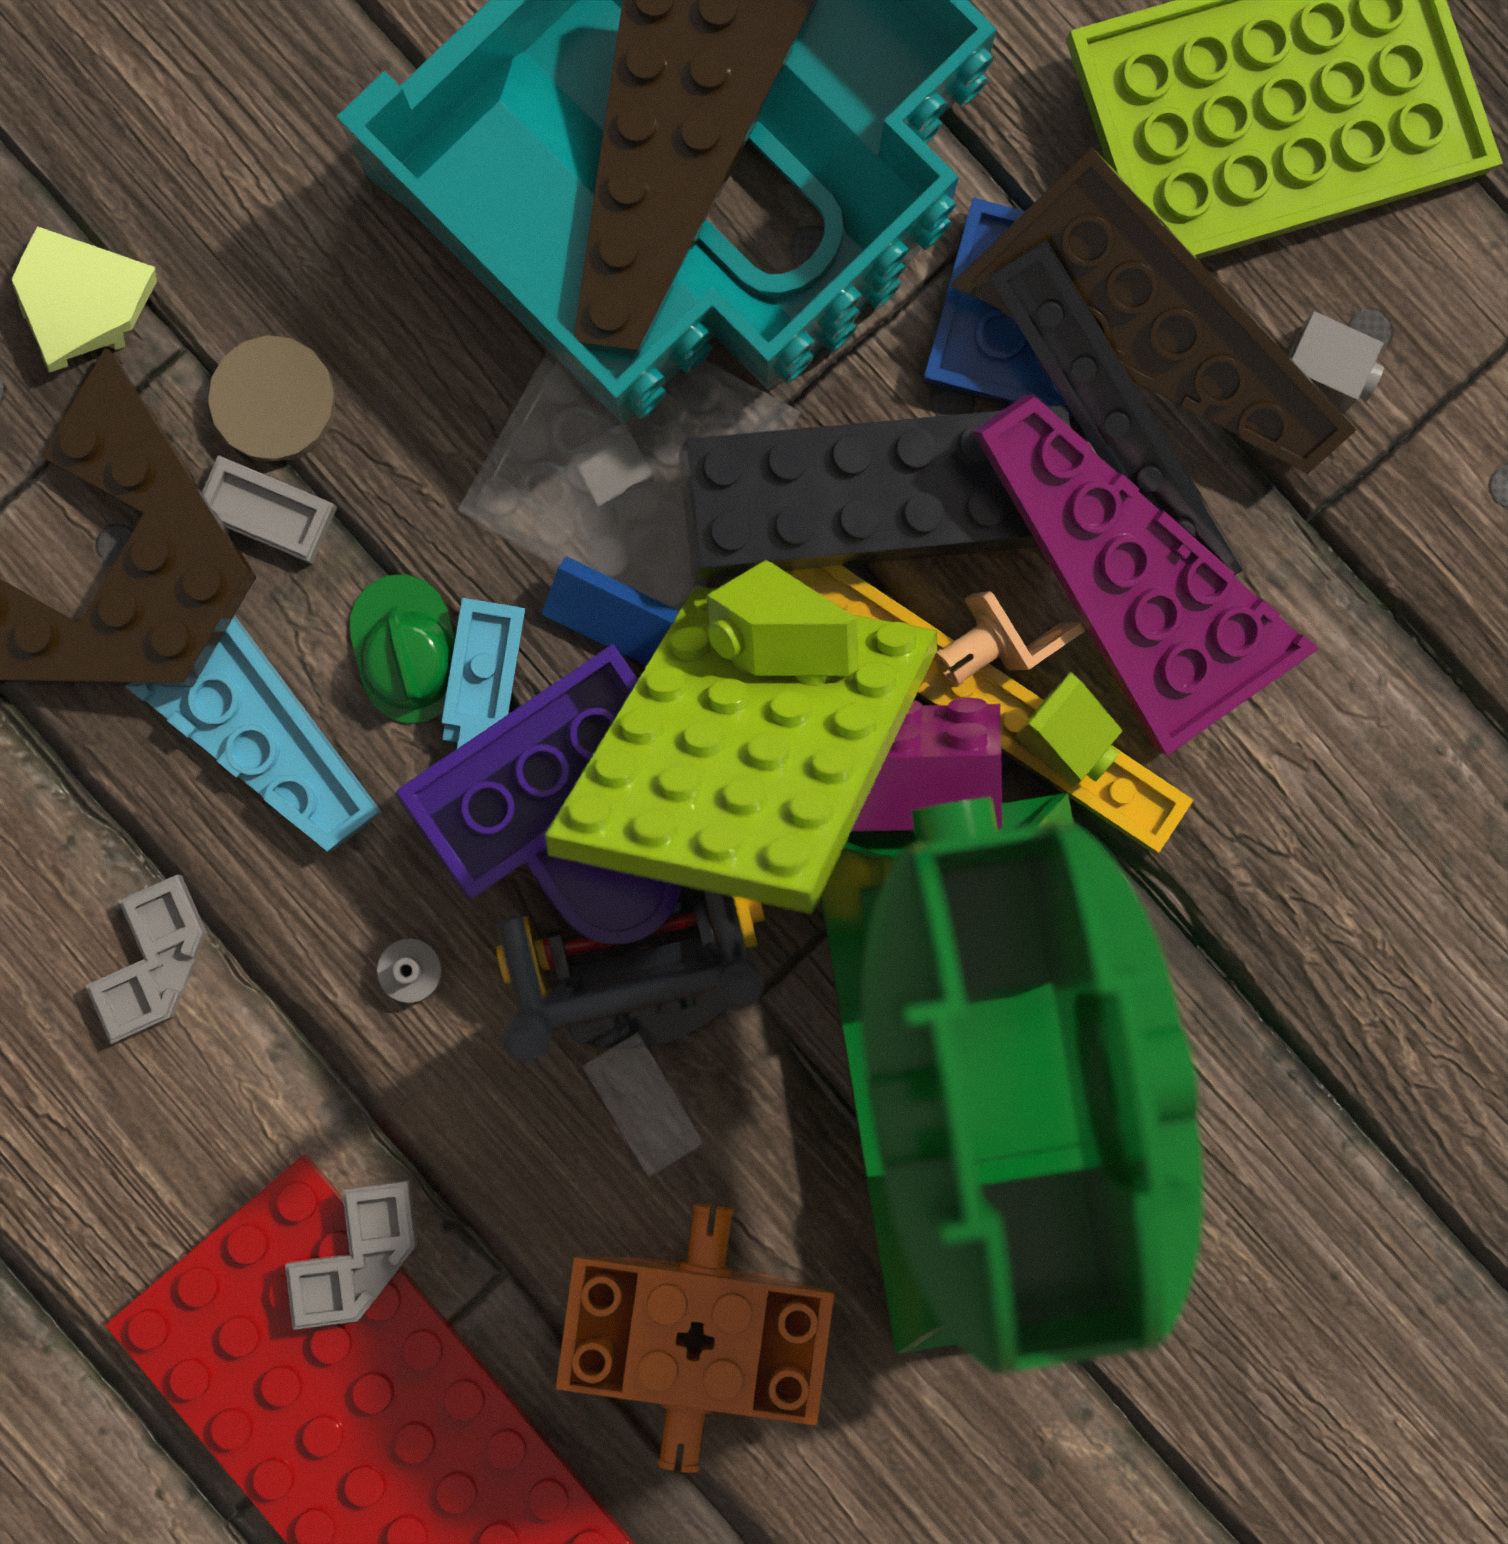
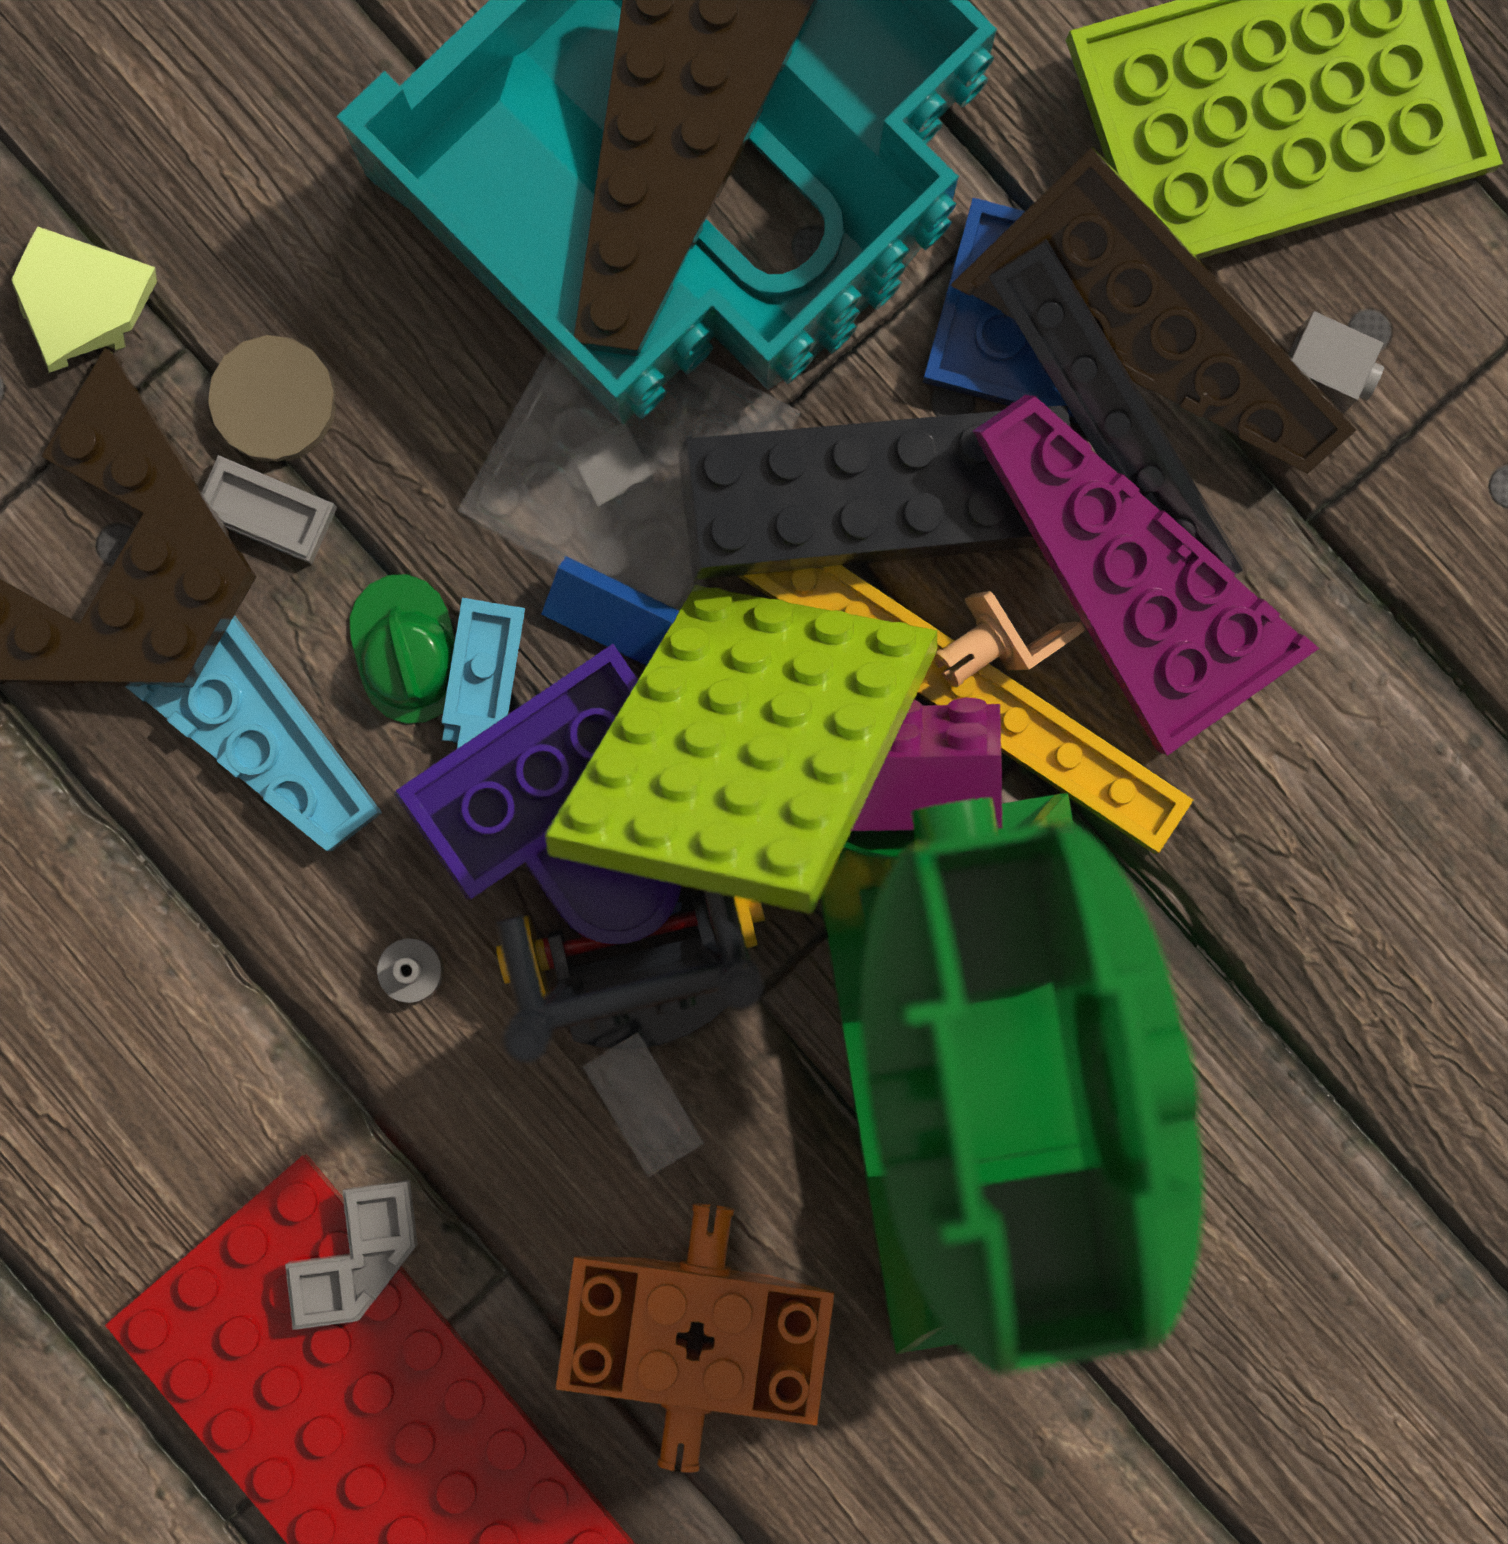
(170, 942): light grey tile -> none
(781, 626): lime slope -> none
(1071, 733): lime slope -> none

